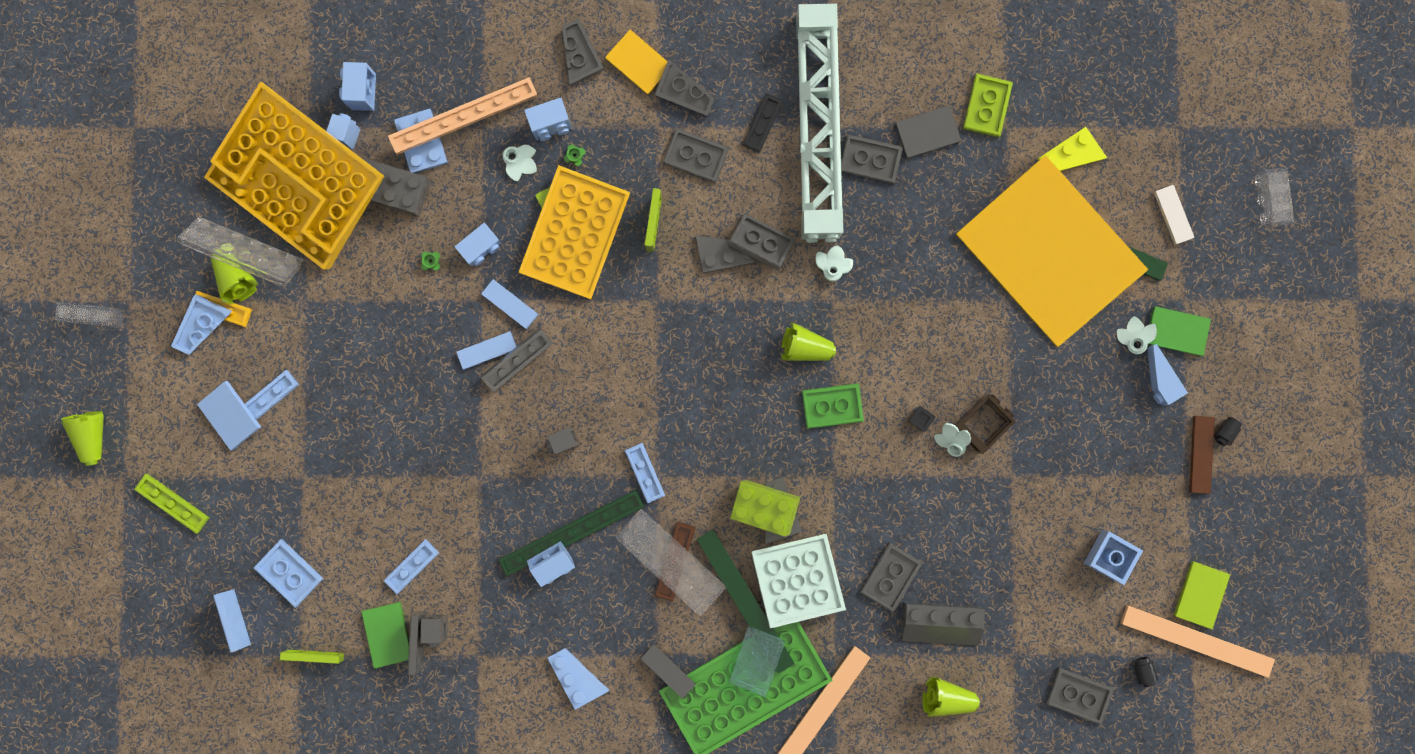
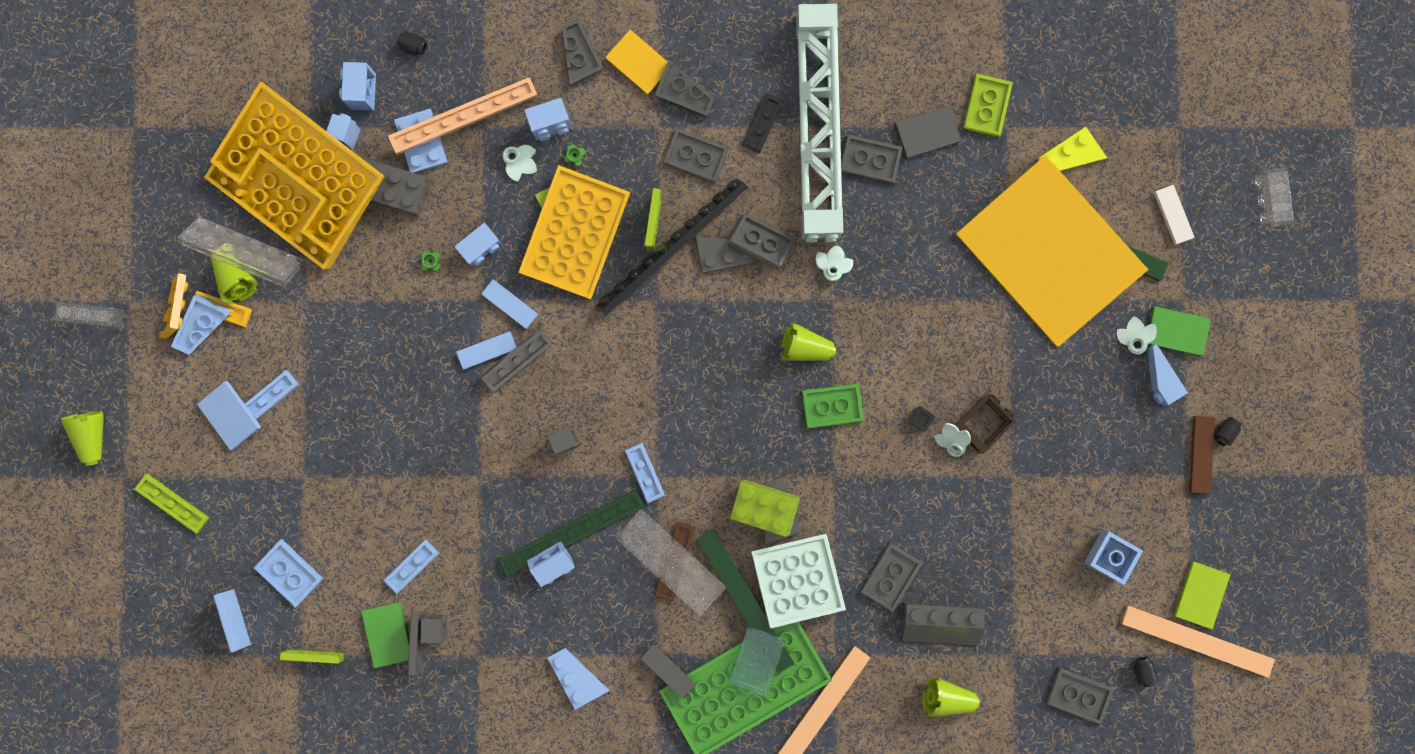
(172, 314): none -> yellow wing
(412, 43): none -> black brick
(667, 250): none -> black plate

